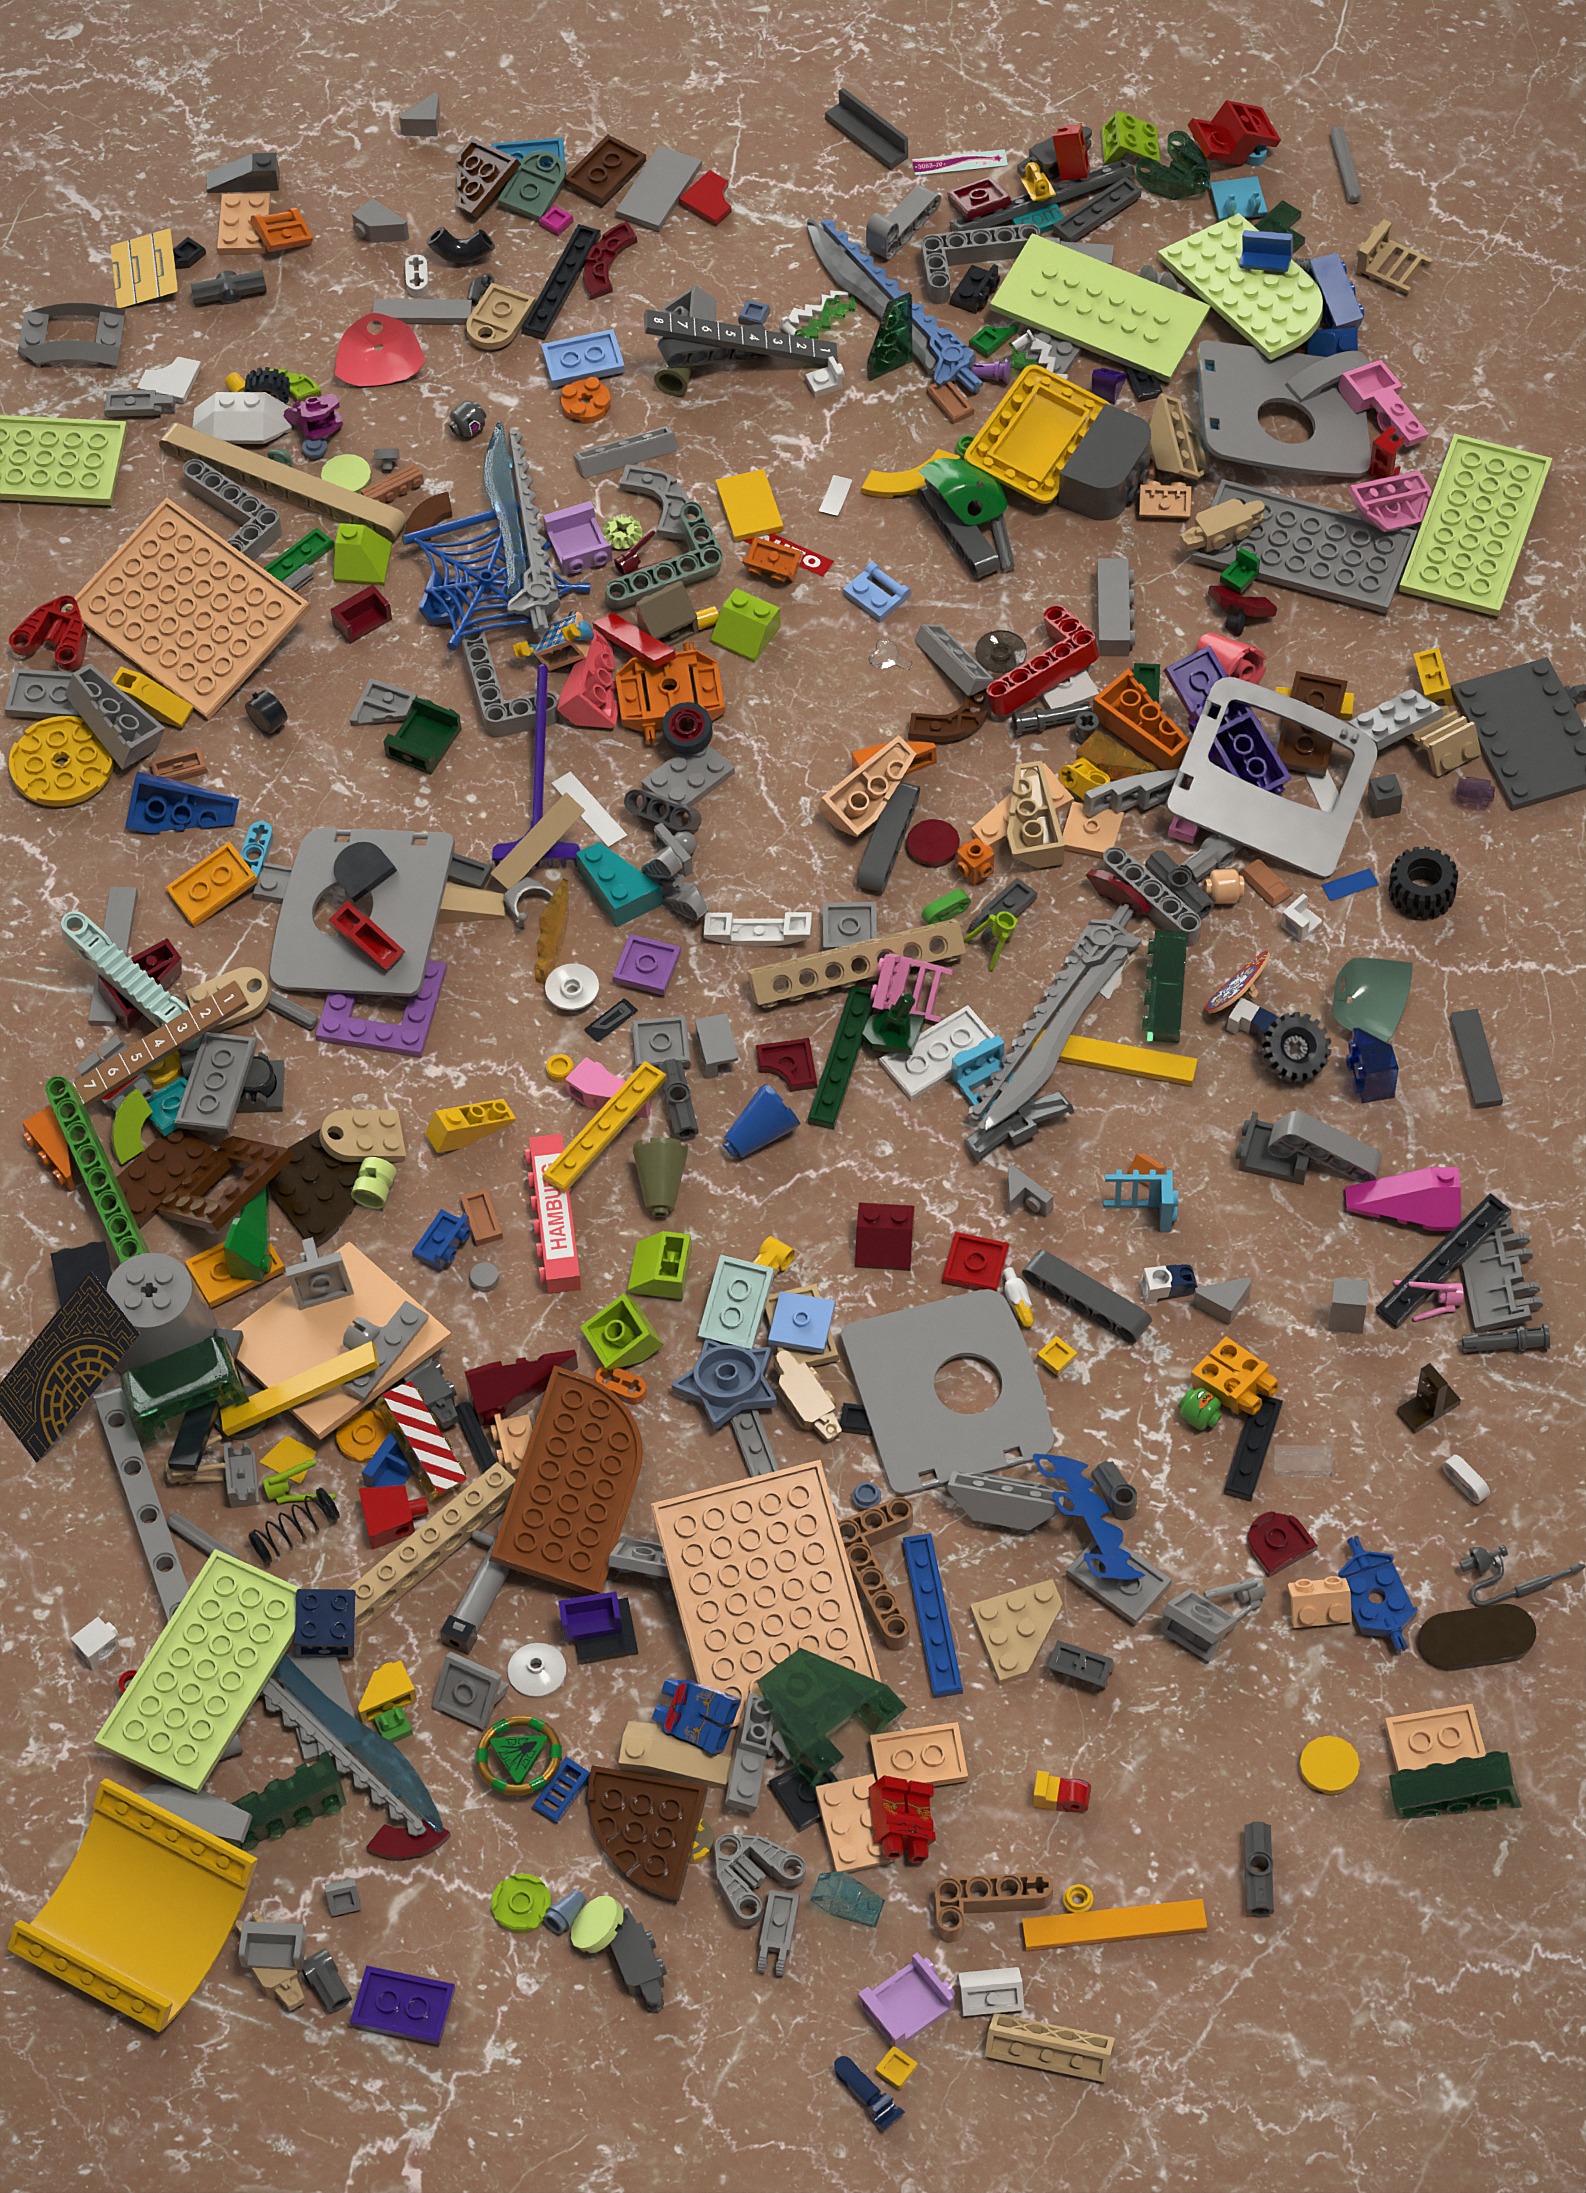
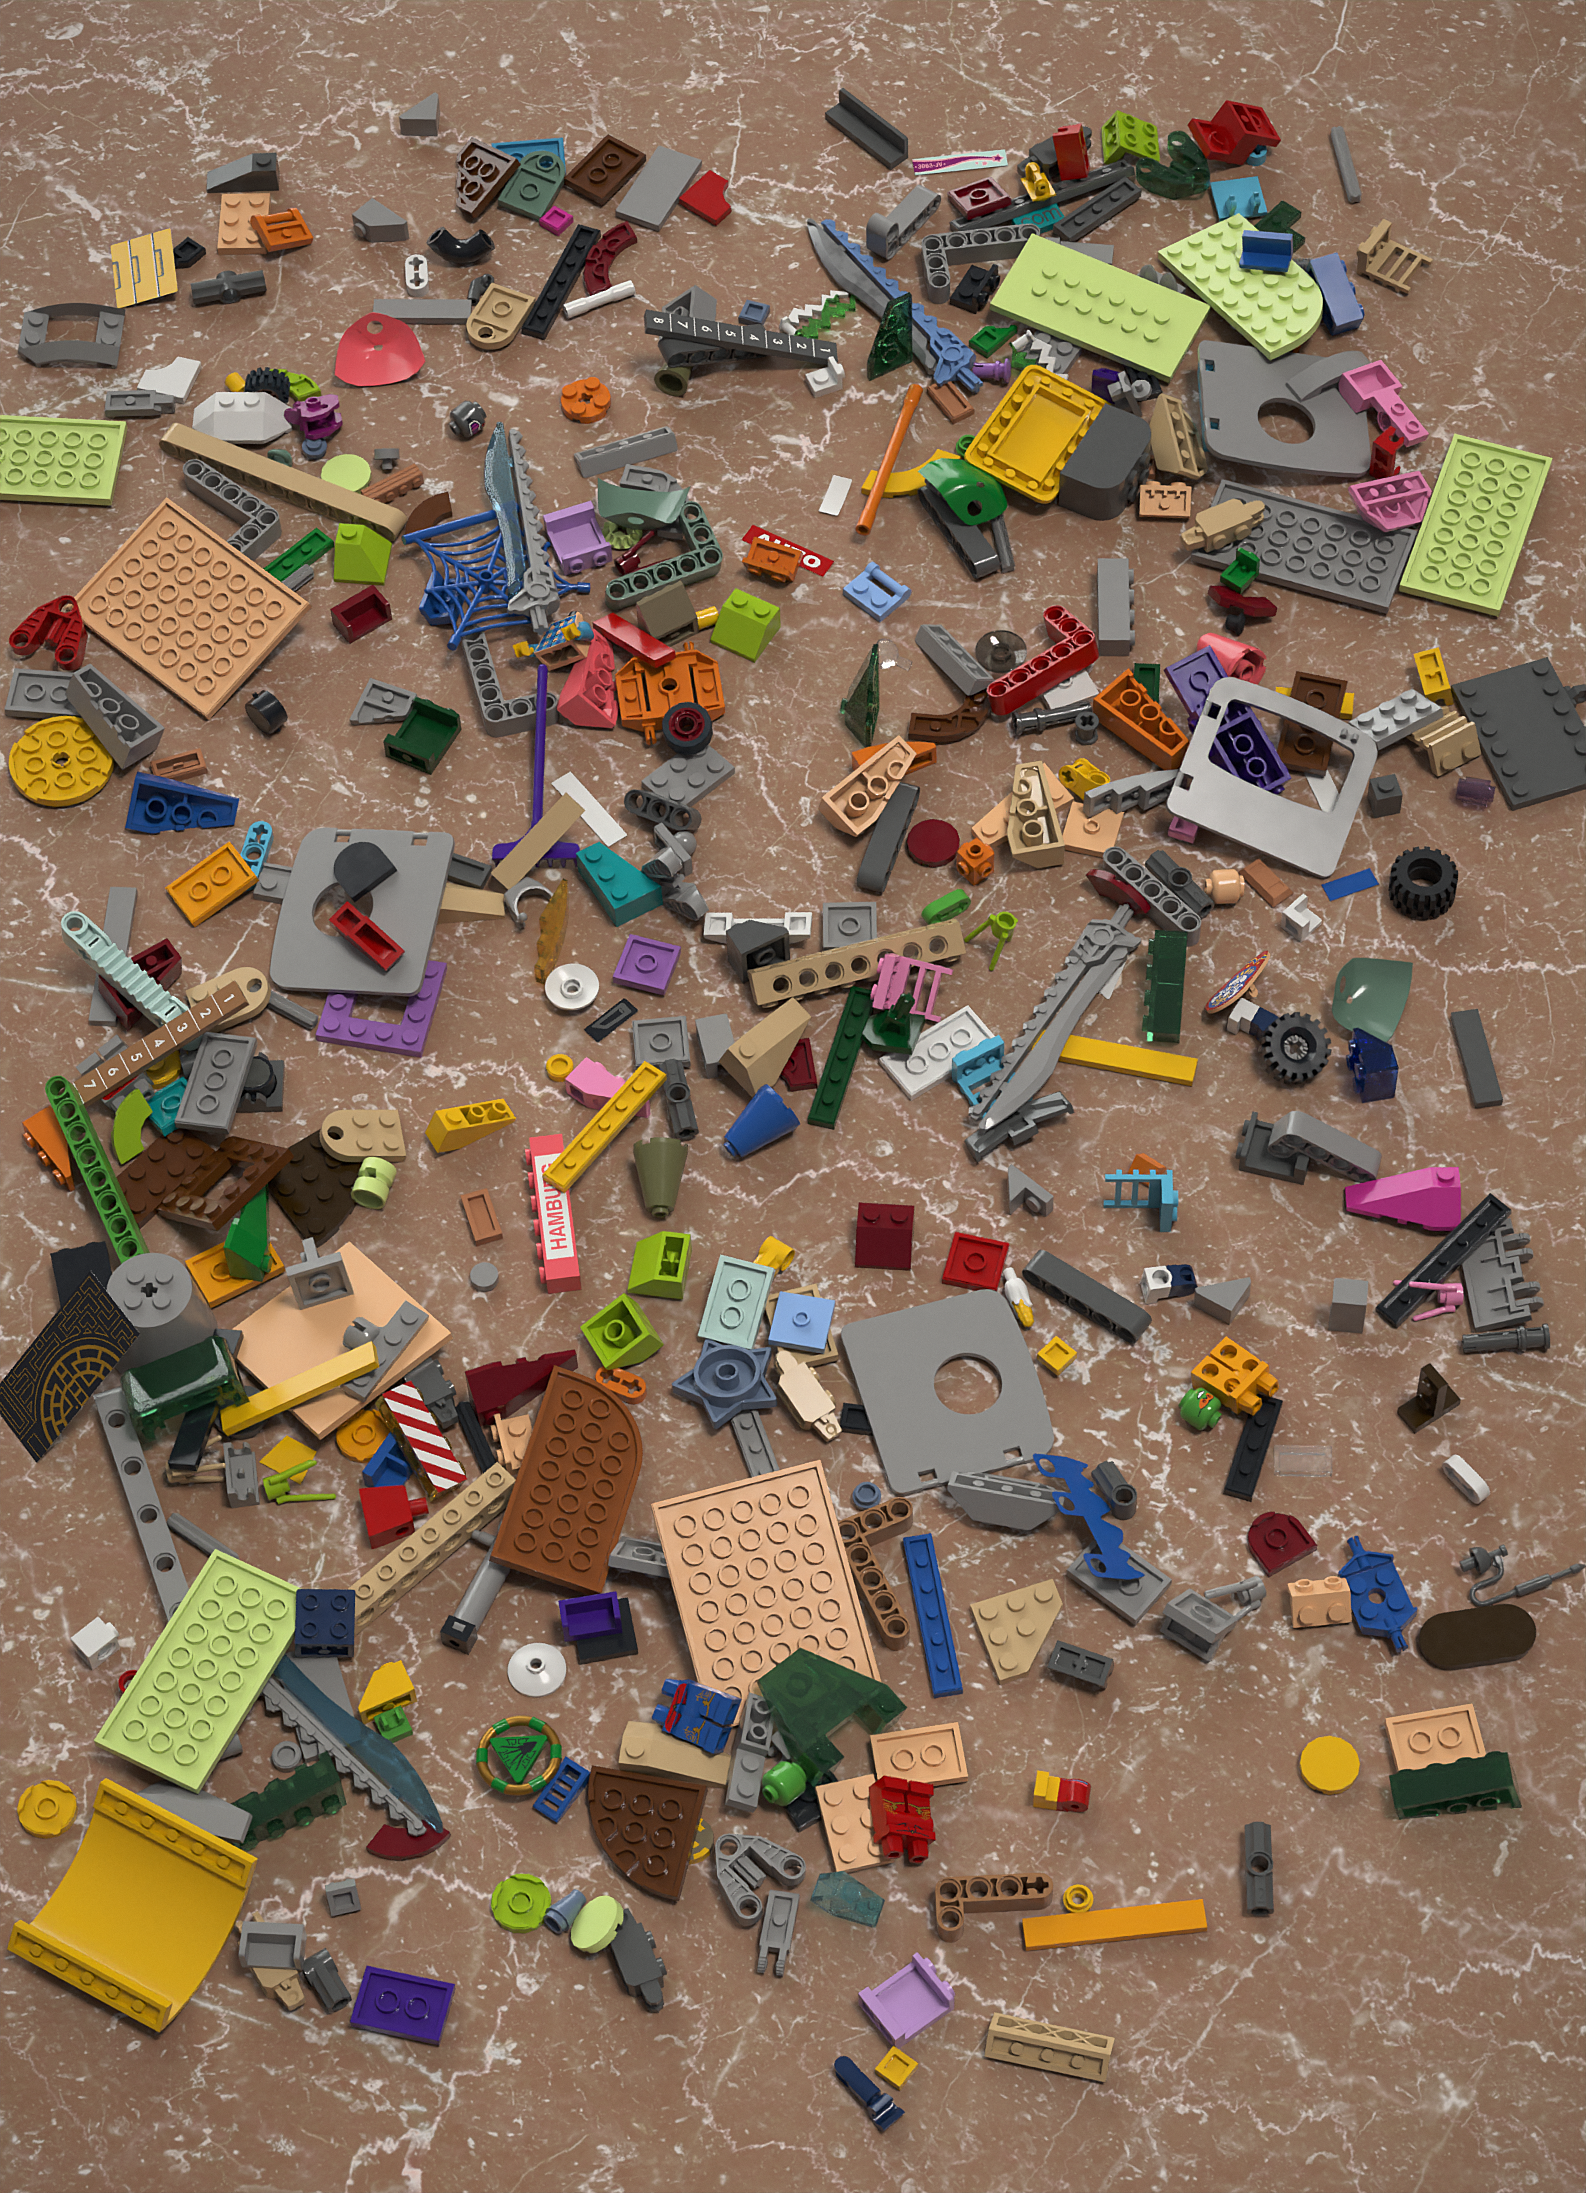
(55, 1813): none -> yellow tile
(153, 697): yellow slope -> none
(286, 1756): none -> light grey tile
(329, 1510): black piece -> none
(442, 1239): blue bracket -> none
(468, 1690): light grey bracket -> none
(583, 357): light blue plate -> none
(612, 294): none -> white piece
(638, 507): none -> sand green piece
(749, 505): yellow tile -> none
(755, 946): none -> dark grey slope
(766, 1048): none -> tan wedge
(784, 1783): none -> bright green head
(863, 700): none -> wedge
(869, 513): none -> orange piece
(991, 1991): white panel -> none
(1012, 899): dark grey hinge -> none
(1112, 758): clear yellow slope -> none
(1127, 395): none -> light grey hips
(1213, 854): light grey piece -> none
(1332, 341): blue slope -> none

